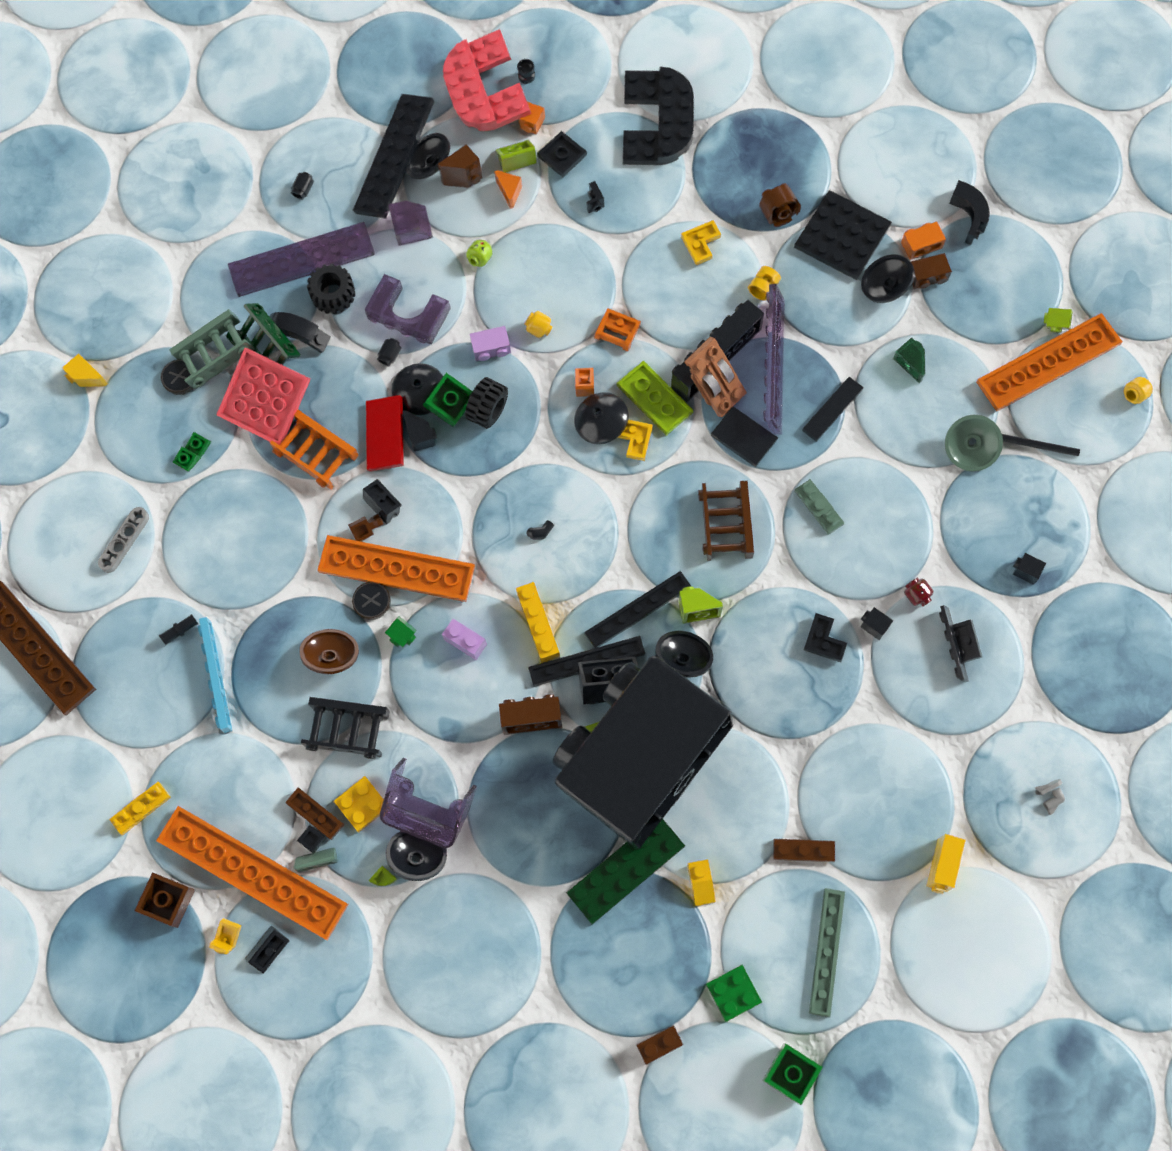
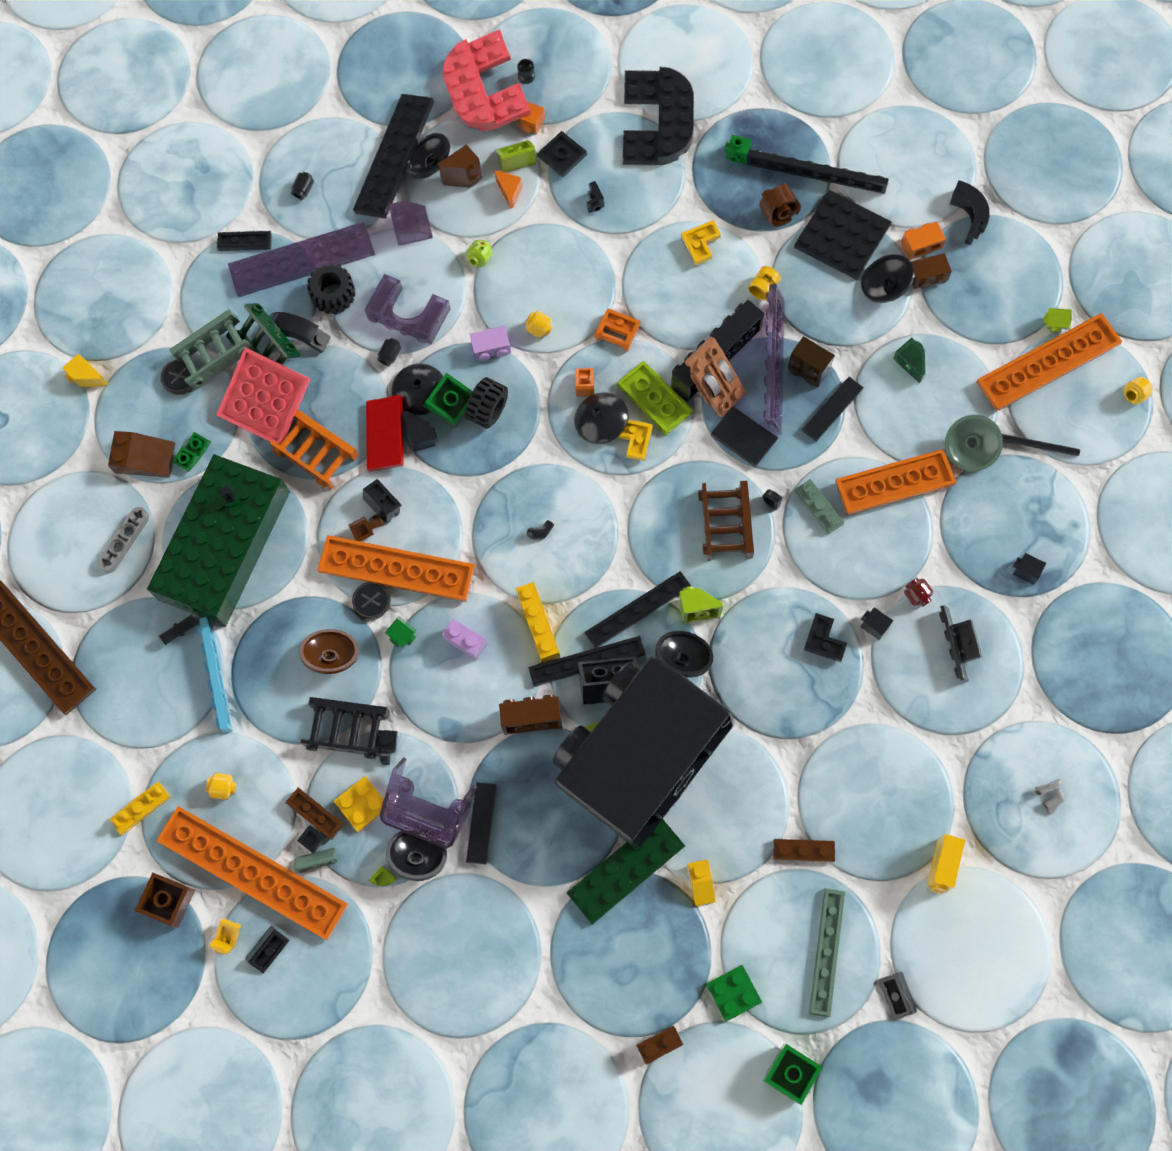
(140, 455): none -> reddish brown slope
(219, 540): none -> dark green piece
(220, 786): none -> yellow head
(244, 240): none -> black tile
(386, 743): none -> black plate
(481, 823): none -> black tile
(738, 149): none -> green brick
(772, 499): none -> black tile
(810, 362): none -> dark brown brick
(817, 171): none -> black plate
(895, 482): none -> orange plate
(898, 995): none -> black slope

